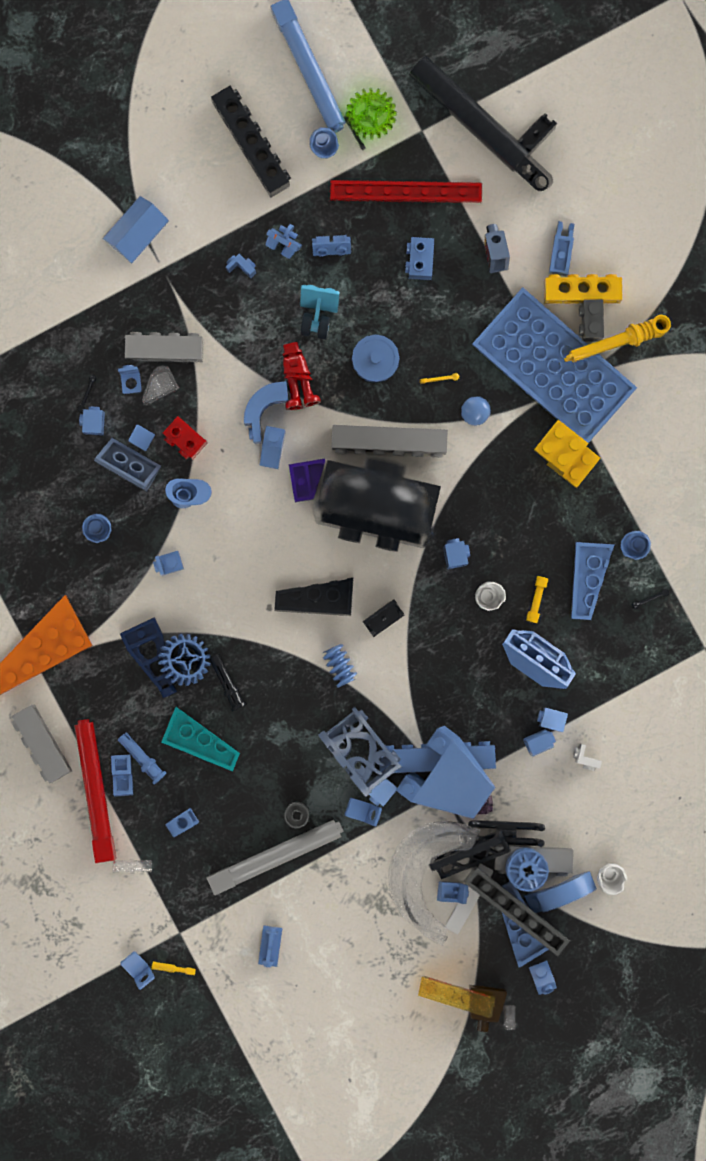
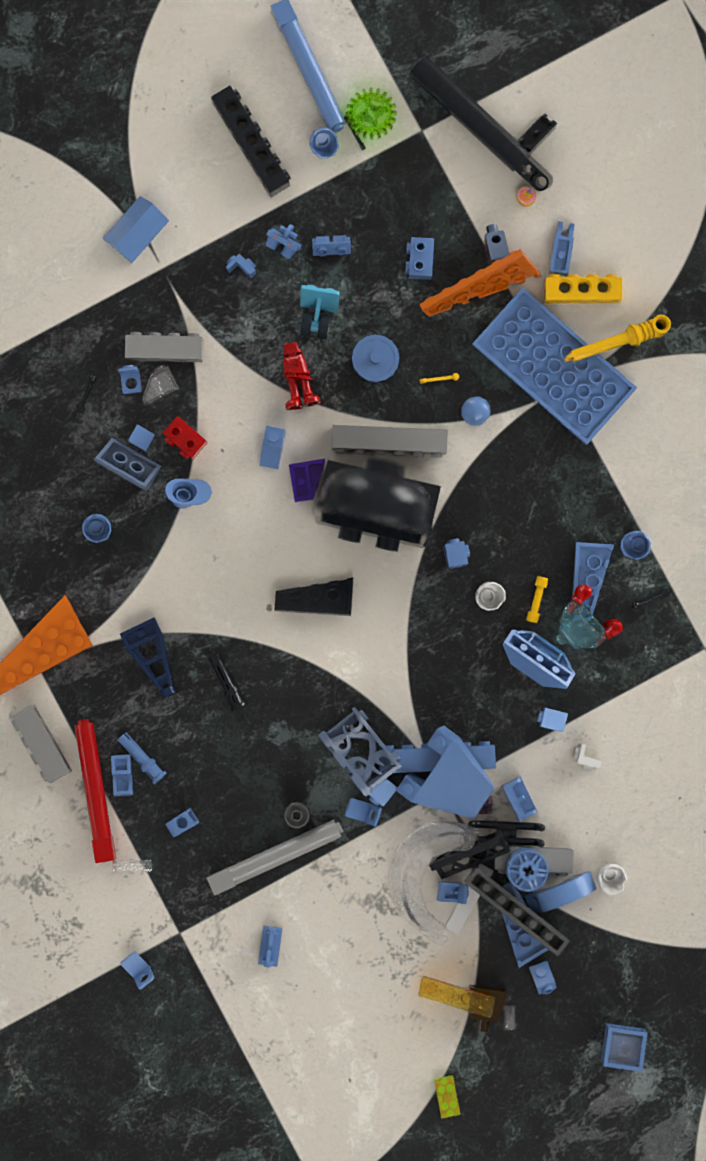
(92, 421): medium blue brick -> none
(168, 563): medium blue bracket -> none
(172, 968): yellow piece -> none
(184, 652): medium blue gear -> none
(195, 739): teal wing -> none
(265, 397): medium blue arch -> none
(339, 665): medium blue piece -> none
(383, 618): black hinge -> none
(406, 191): red tile -> none
(447, 1096): none -> tile
(484, 282): none -> orange wing
(519, 799): none -> medium blue hinge
(526, 196): none -> tile
(539, 742): medium blue brick -> none
(567, 453): yellow bracket -> none
(581, 627): none -> clear light blue torso
(592, 320): dark grey brick -> none
(624, 1047): none -> piece

